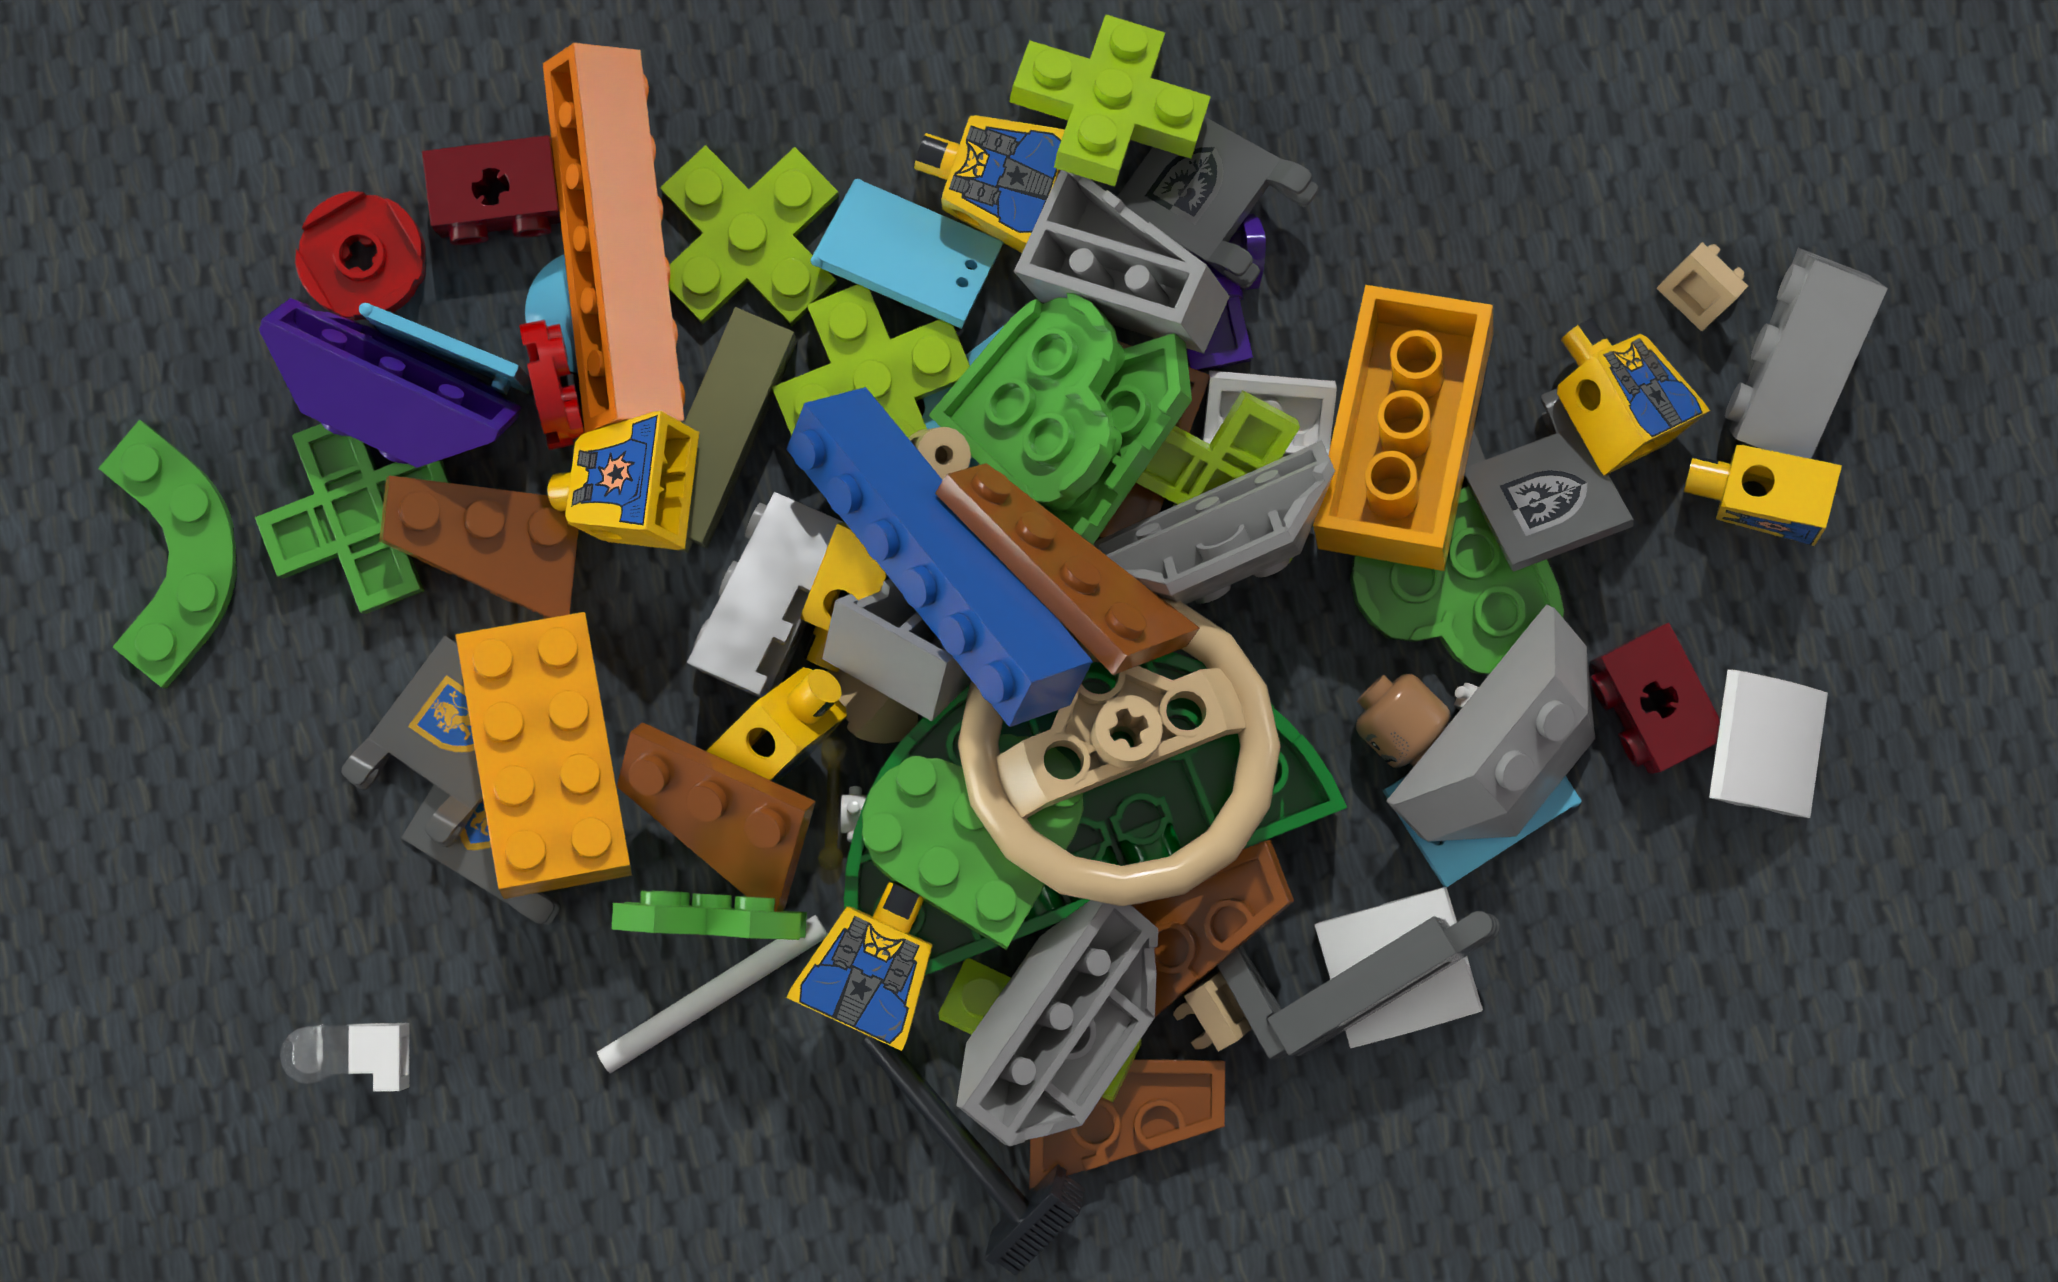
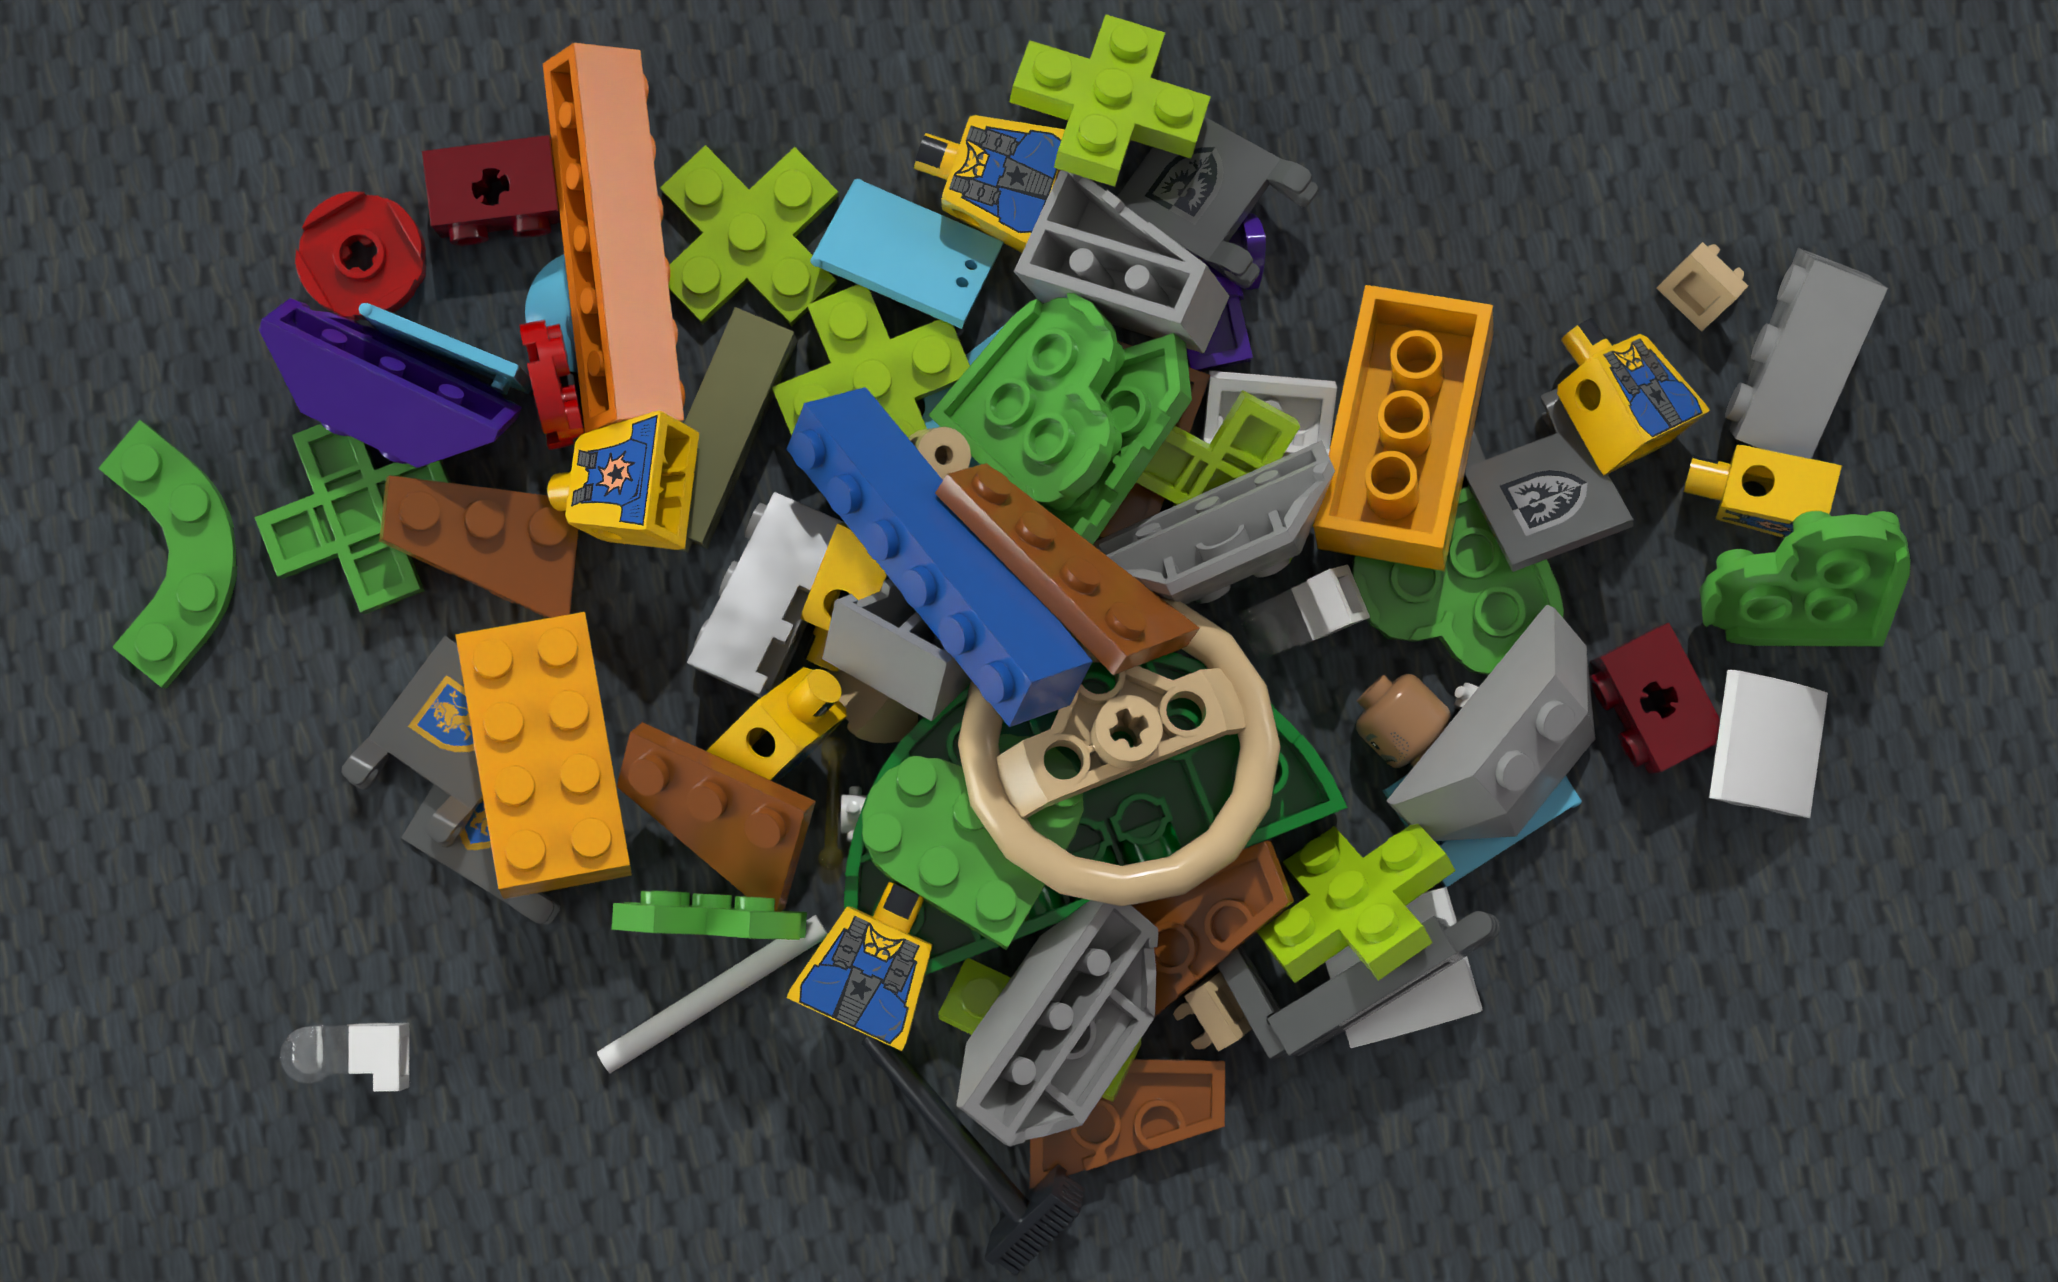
(1304, 613): none -> leg
(1356, 902): none -> lime plate
(1822, 586): none -> bright green plate

